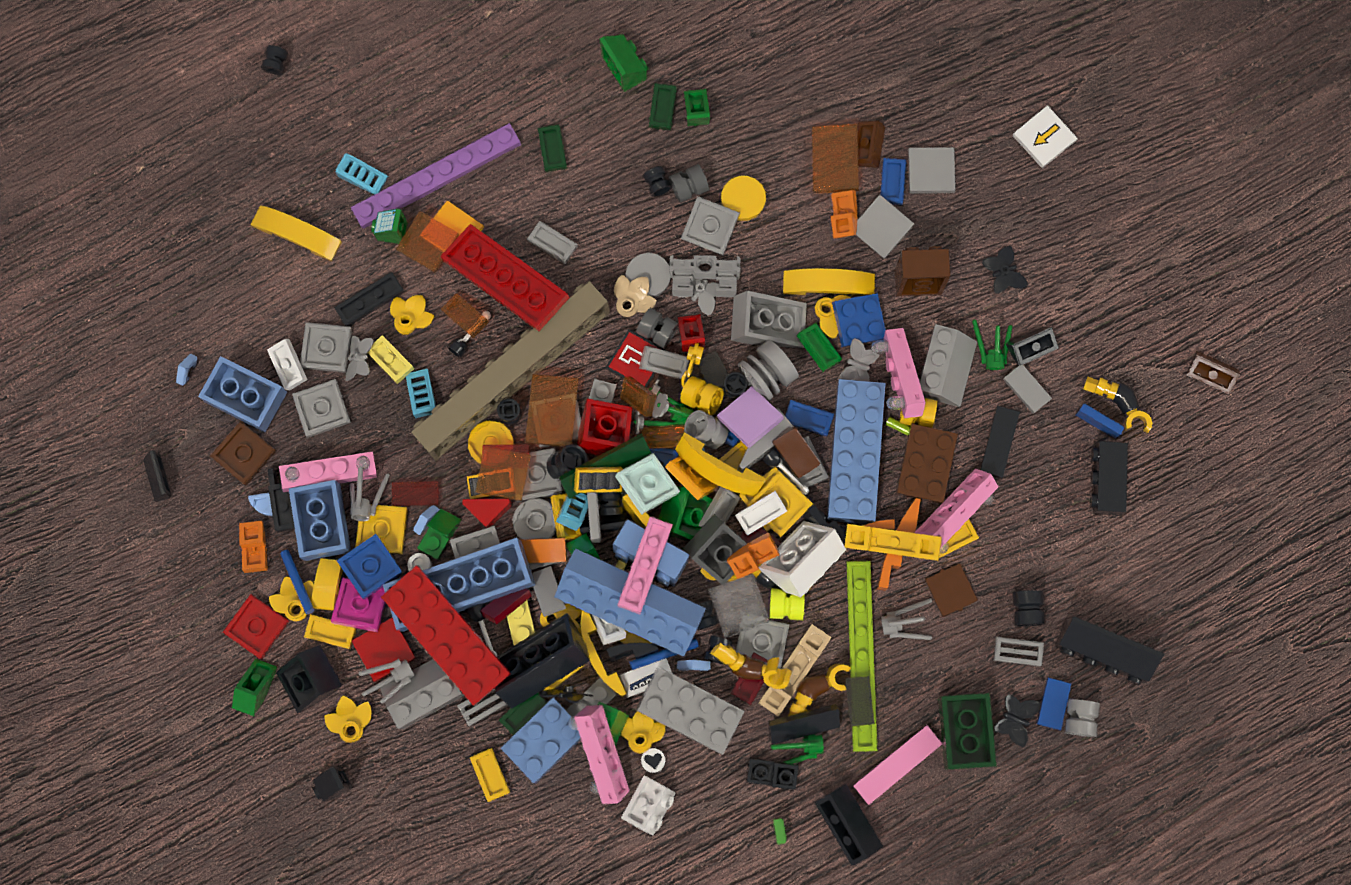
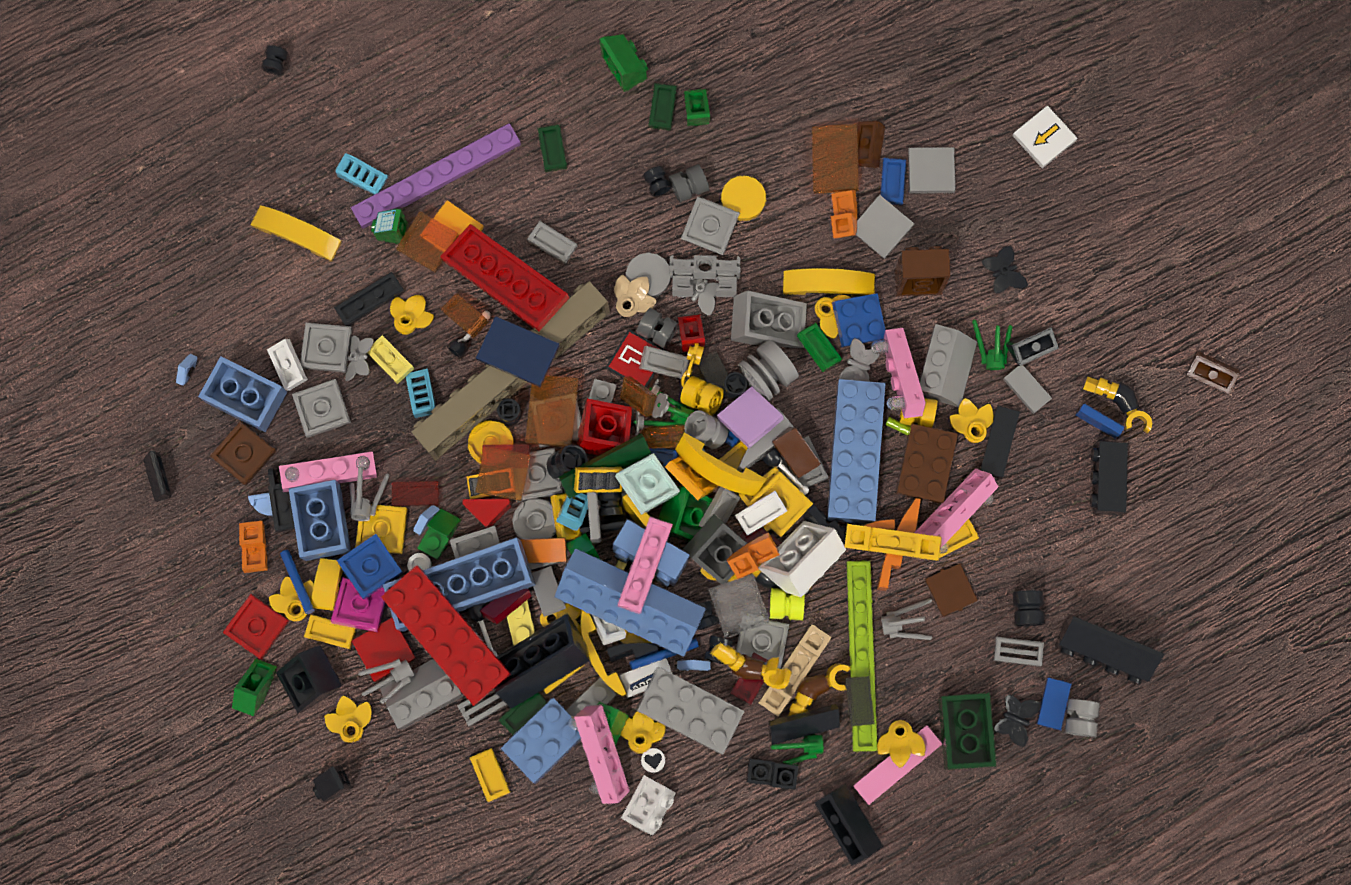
(517, 351): none -> dark blue tile
(568, 692): black piece -> none
(779, 831): bright green tile -> none
(809, 418): blue tile -> none
(901, 746): none -> yellow plate
(971, 417): none -> yellow plate

